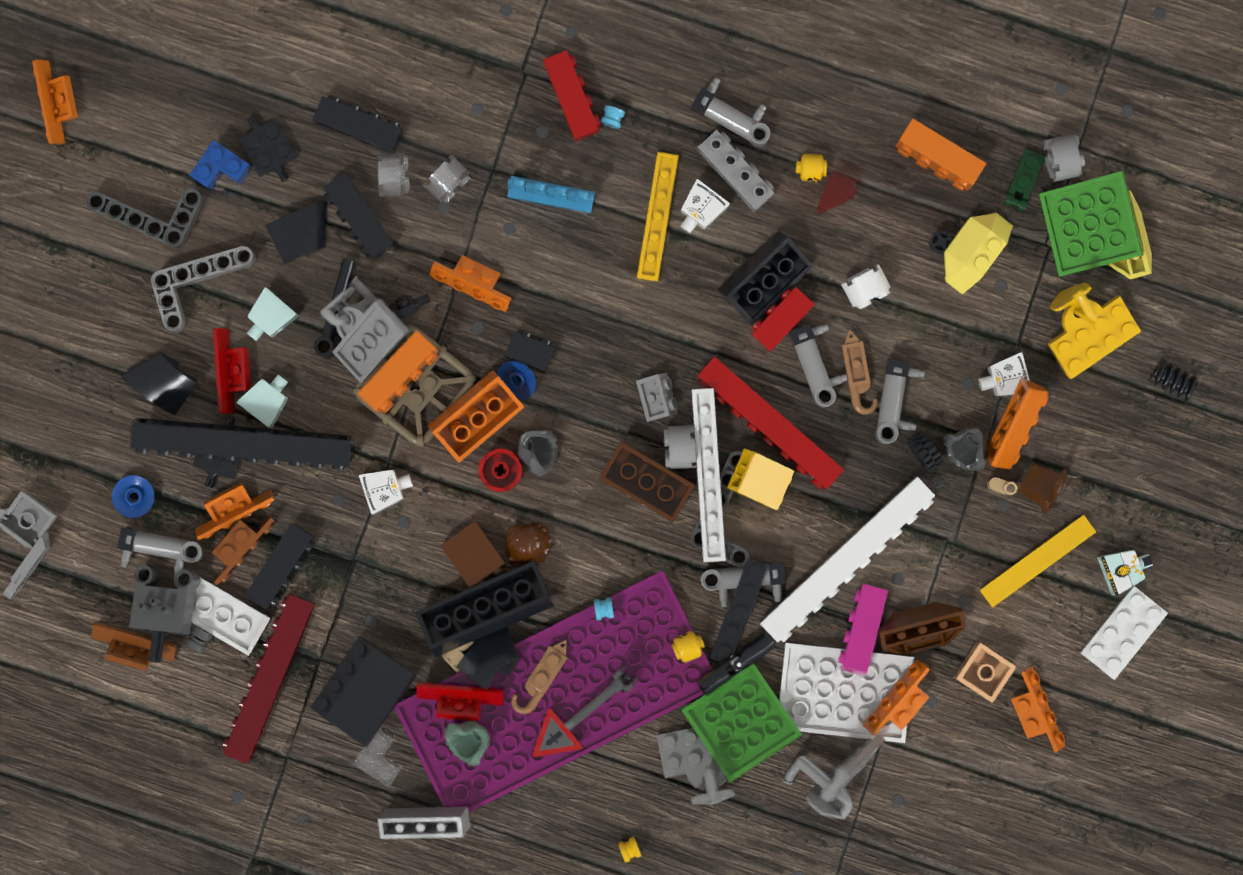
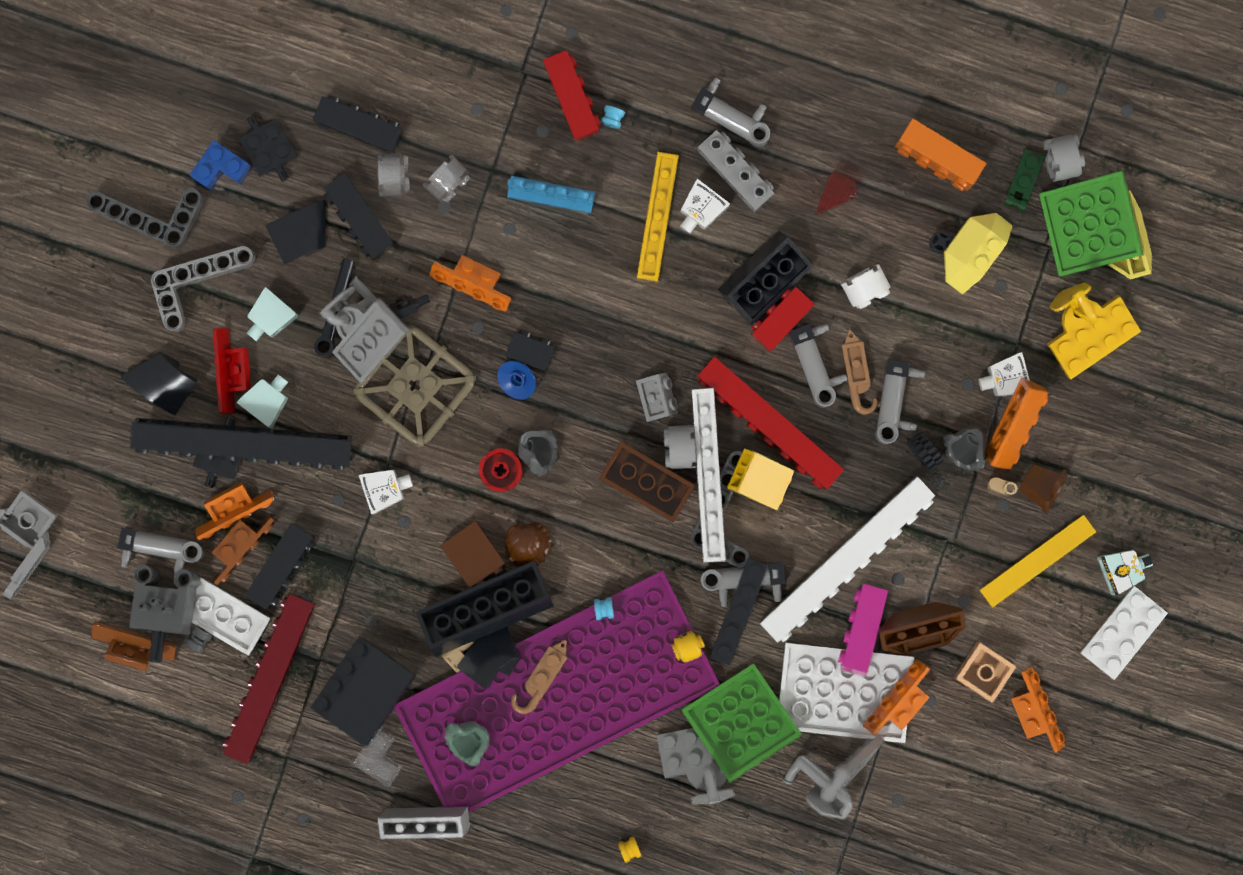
(55, 99): orange bracket -> none
(122, 496): blue dish -> none
(398, 373): orange brick -> none
(459, 701): red bracket -> none
(475, 416): orange brick -> none
(557, 735): dark grey piece -> none
(745, 656): black piece -> none
(811, 167): yellow head -> none
(1174, 379): black piece -> none

